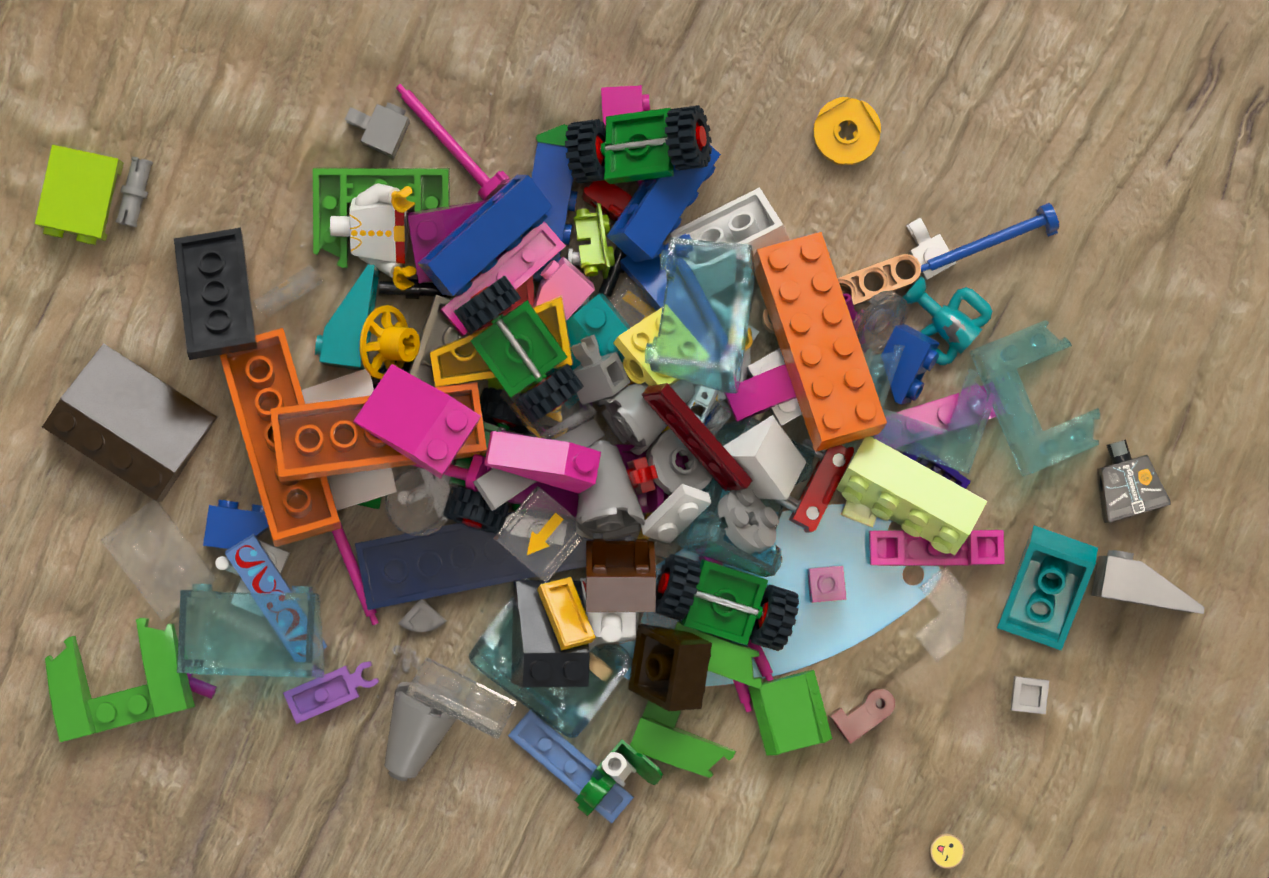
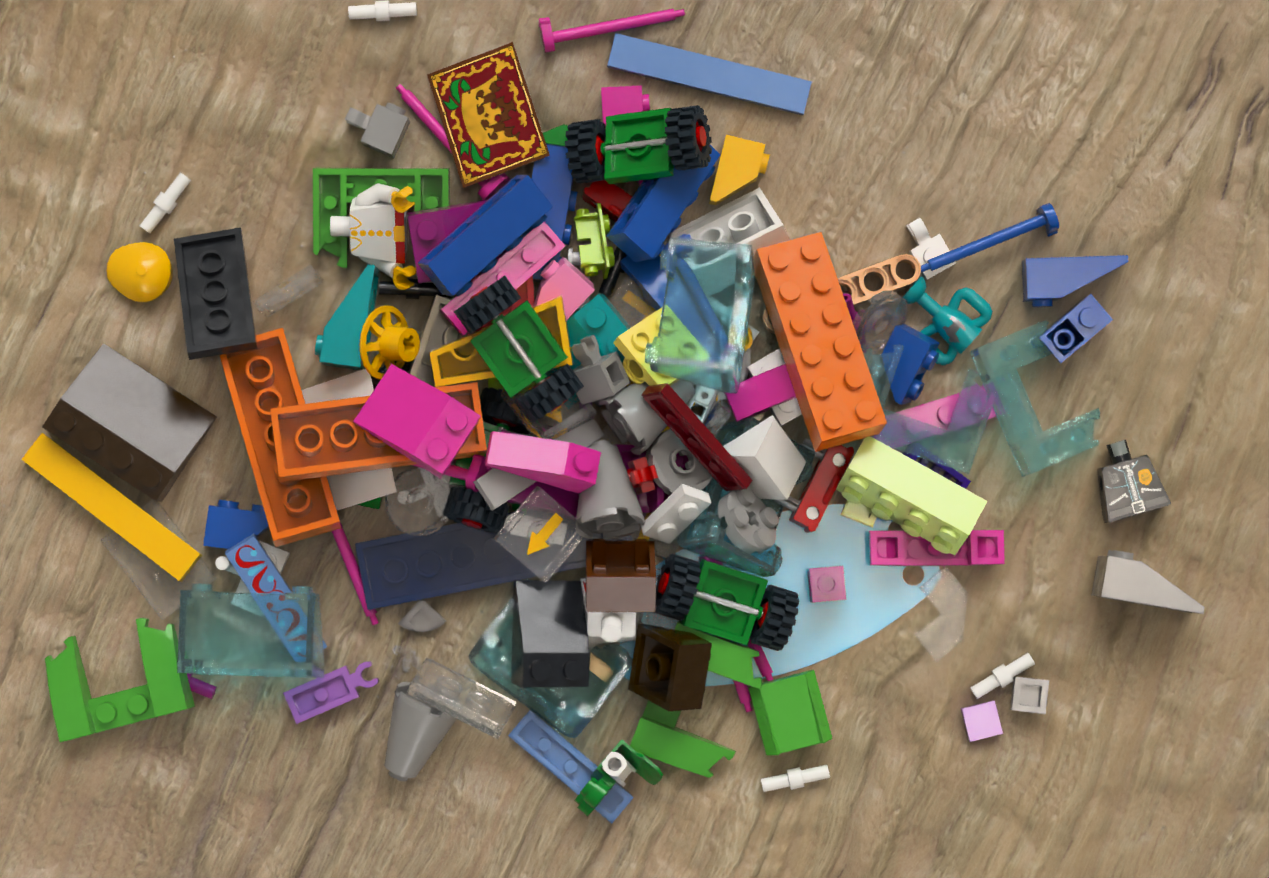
(77, 194): lime panel -> none
(111, 507): none -> yellow tile
(134, 192): light grey pin -> none
(140, 271): none -> yellow hat
(165, 203): none -> white bar
(382, 10): none -> white bar
(488, 115): none -> sticker
(549, 37): none -> dark pink piece
(566, 613): yellow tile -> none
(709, 74): none -> medium blue tile
(738, 167): none -> yellow slope
(795, 778): none -> white bar
(865, 136): yellow plate -> none
(875, 708): leg -> none
(946, 850): light yellow tile -> none
(981, 721): none -> lavender tile
(1002, 675): none -> white bar
(1048, 587): teal slope -> none
(1056, 277): none -> slope
(1075, 328): none -> slope

